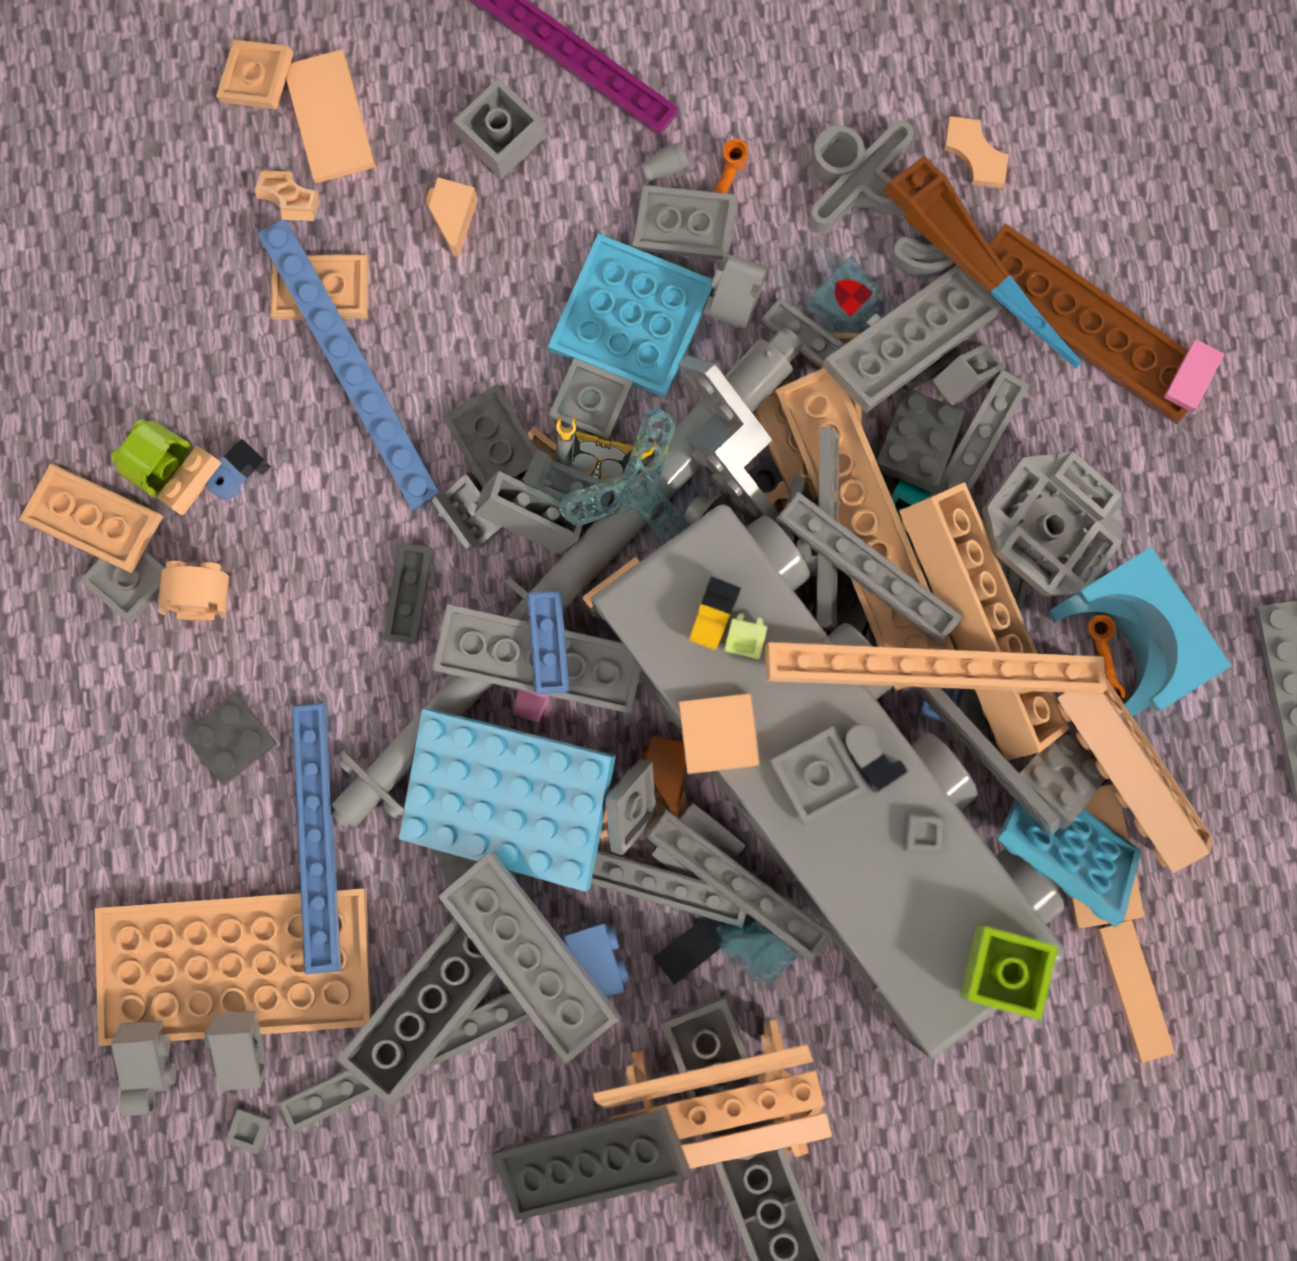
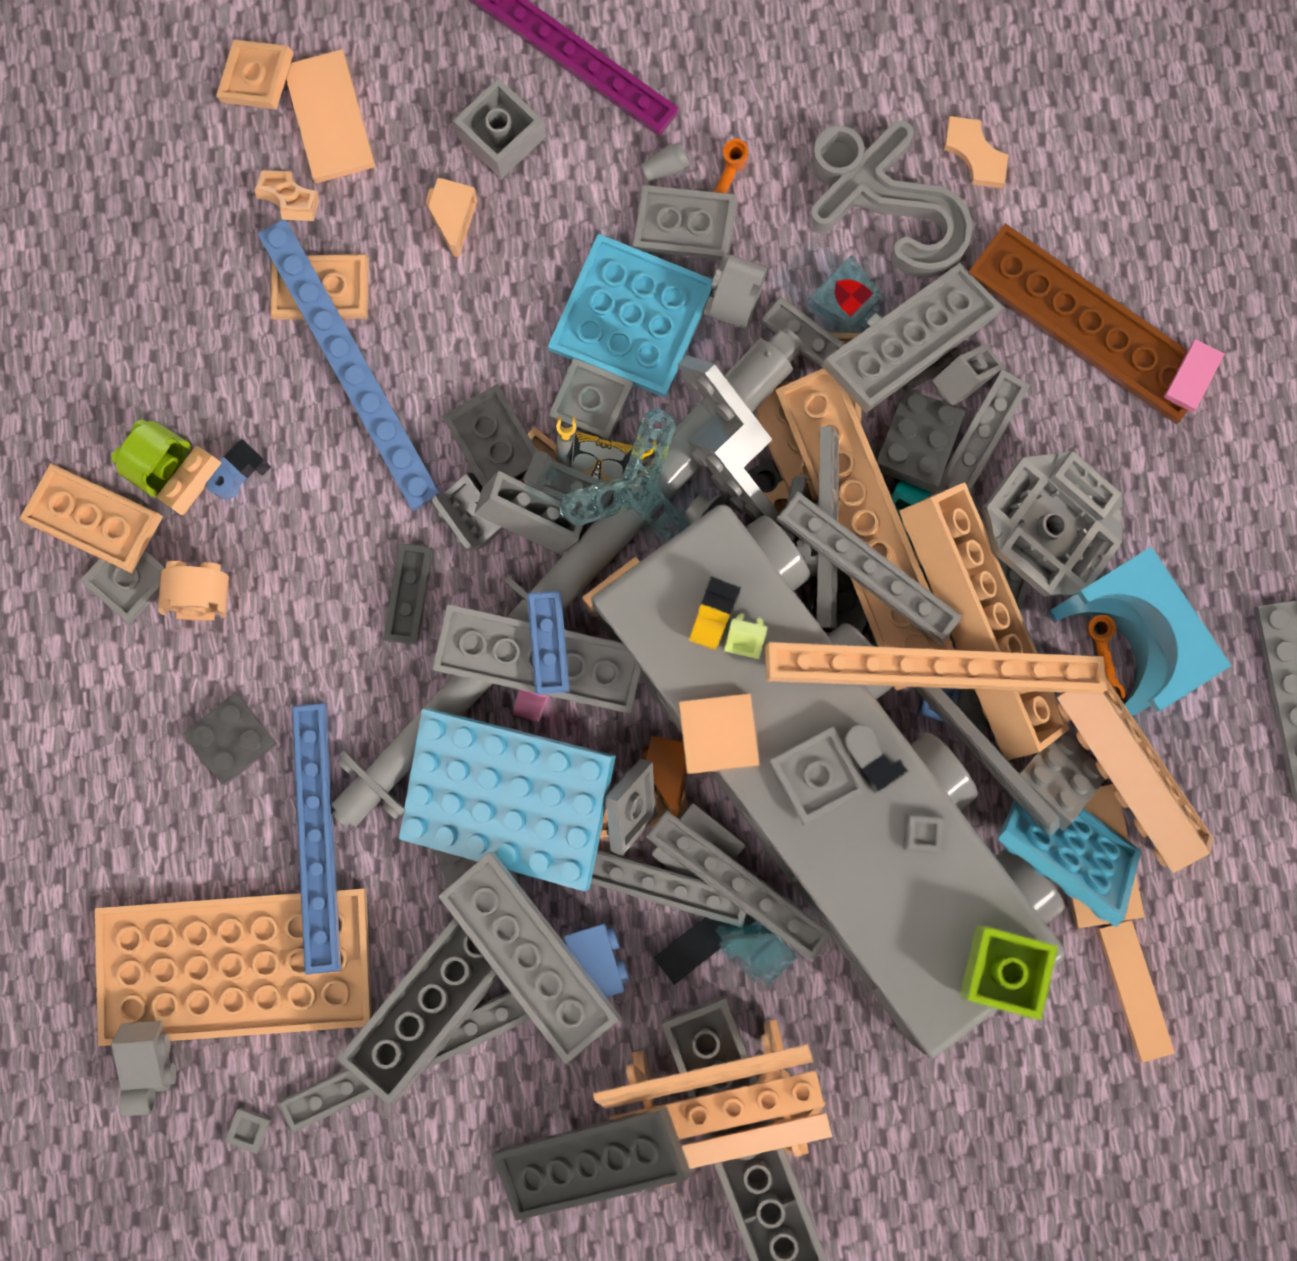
(236, 1050): light grey brick -> none
(942, 218): dark orange plate -> none

